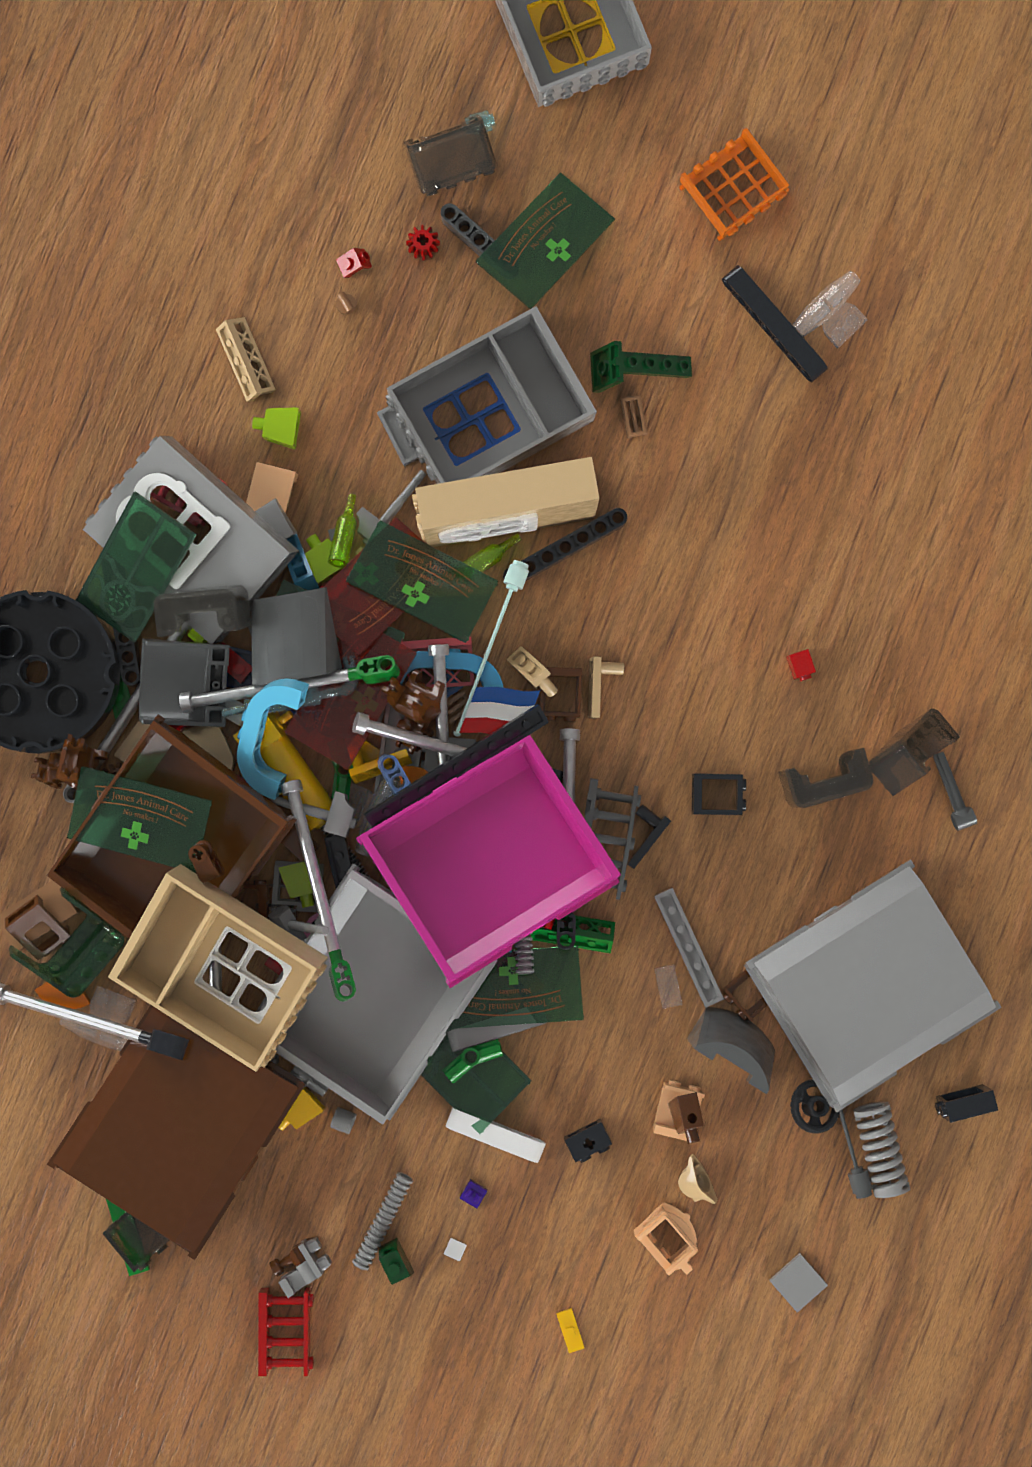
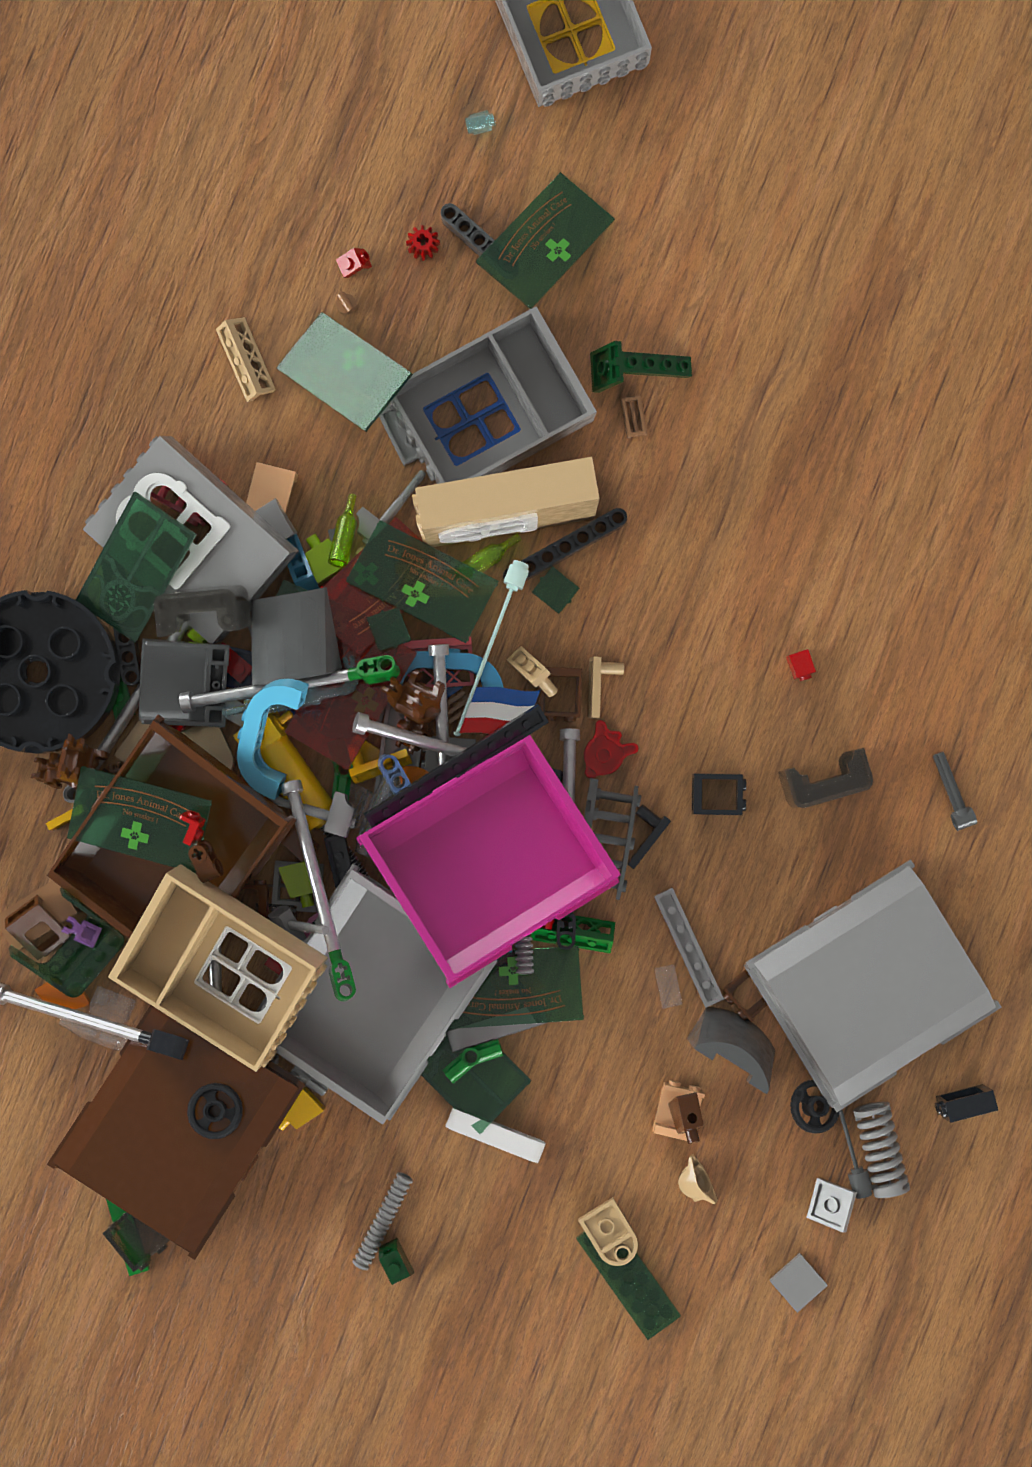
(59, 821): none -> yellow tile
(84, 933): none -> medium lavender plate
(195, 830): none -> red bracket
(209, 1093): none -> black wheel
(266, 1321): red fence -> none
(279, 426): lime torso -> none
(307, 1266): light grey hips -> none
(343, 1120): light grey piece -> none
(344, 371): none -> clear green piece
(388, 629): none -> clear green piece
(451, 156): clear smoke windscreen -> none
(455, 1249): white sticker -> none
(473, 1194): dark purple tile -> none
(555, 590): none -> clear green piece
(570, 1330): yellow piece -> none
(593, 1131): black brick -> none
(605, 752): none -> red tile
(609, 1232): none -> tan tile
(635, 1289): none -> clear green plate
(682, 1224): light nougat animal -> none
(715, 162): orange window -> none
(774, 323): black beam -> none
(831, 1205): none -> plate
(832, 311): clear plate -> none
(905, 754): clear smoke windscreen -> none

